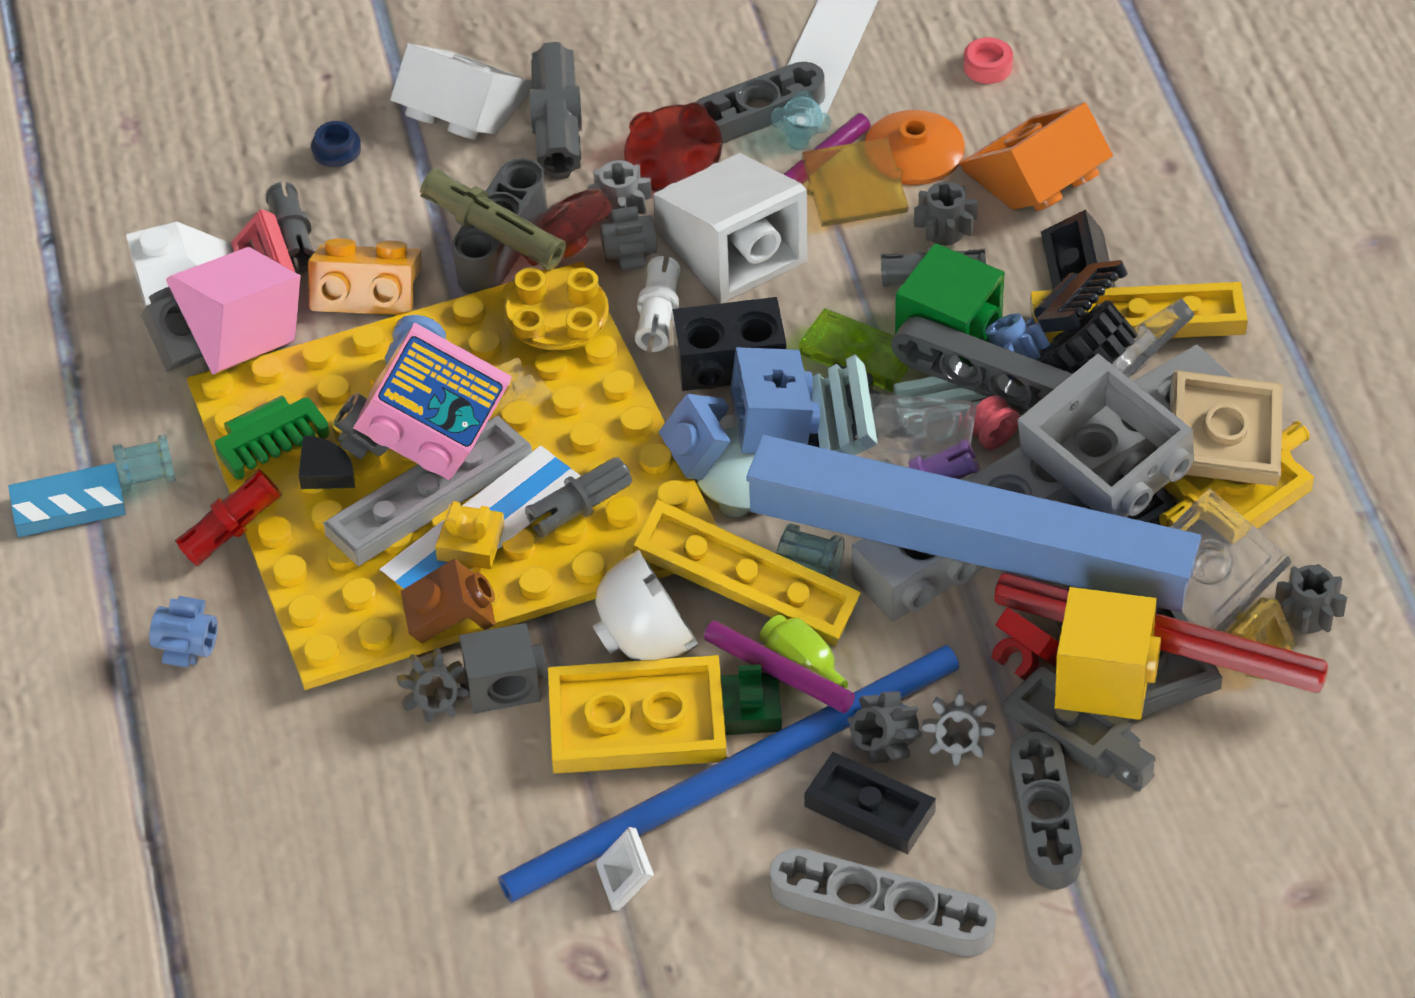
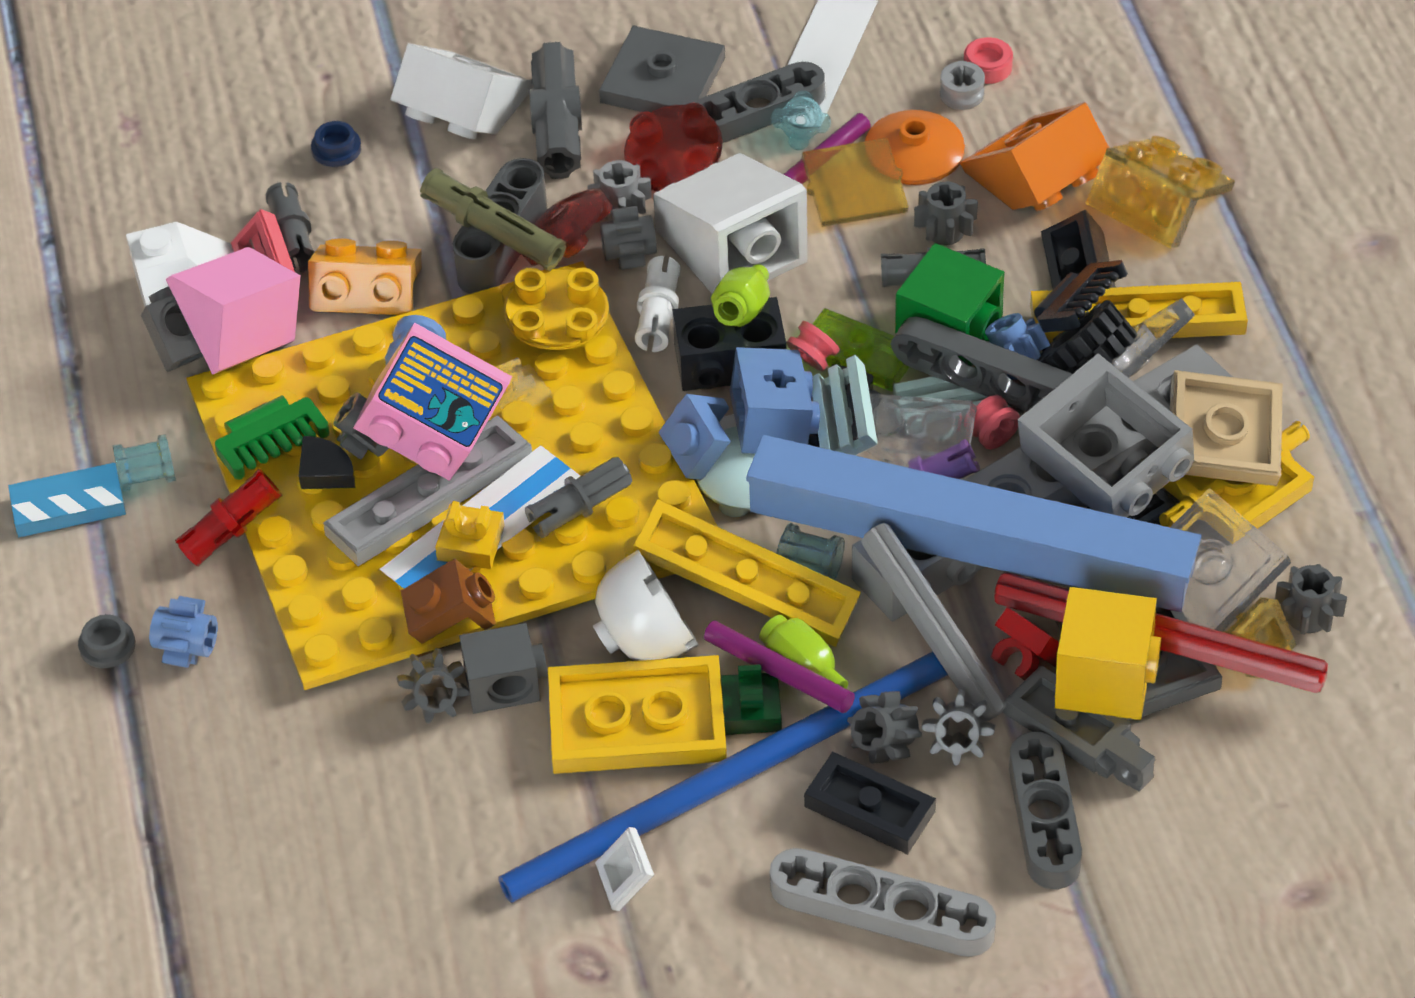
(106, 641): none -> dark grey plate
(660, 70): none -> dark grey plate
(741, 295): none -> lime plant
(813, 346): none -> coral bush
(932, 620): none -> light grey axle
(962, 74): none -> light grey bush
(1154, 187): none -> clear yellow bracket

